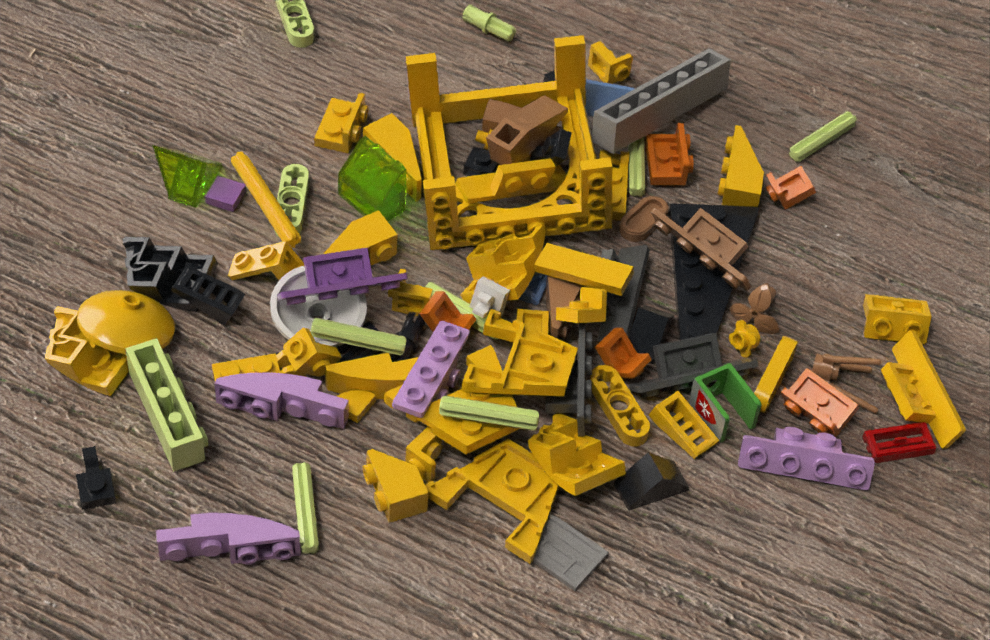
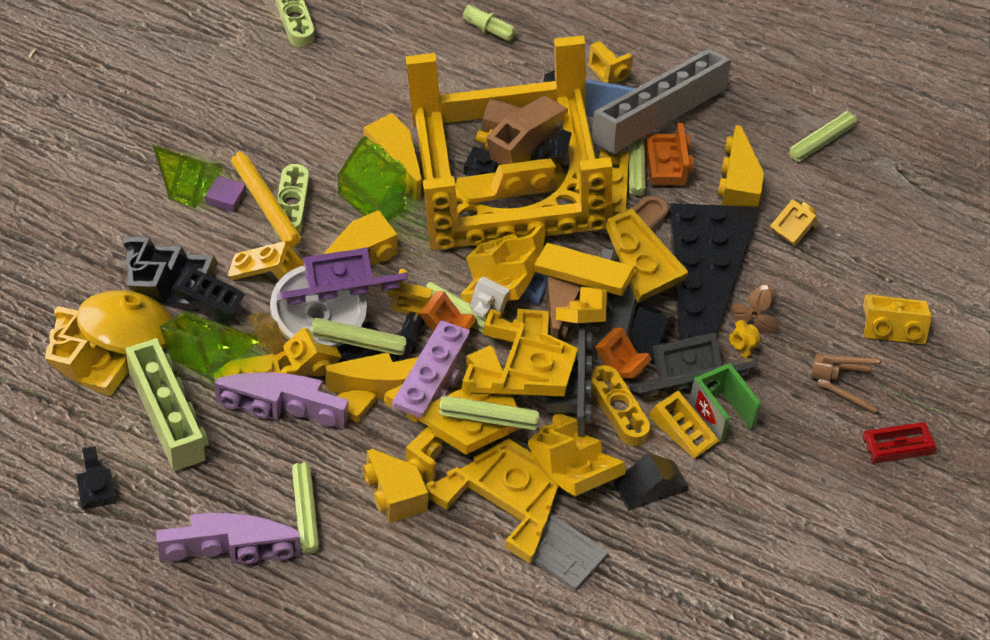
(204, 342): none -> clear neon green slope
(267, 332): none -> clear yellow plate
(341, 124): yellow bracket -> none
(639, 247): none -> yellow wing
(711, 241): medium nougat bracket -> none
(775, 371): yellow beam -> none
(790, 187): orange bracket -> none
(795, 222): none -> yellow bracket
(807, 458): lavender bracket -> none
(820, 403): orange bracket -> none
(921, 391): yellow bracket -> none

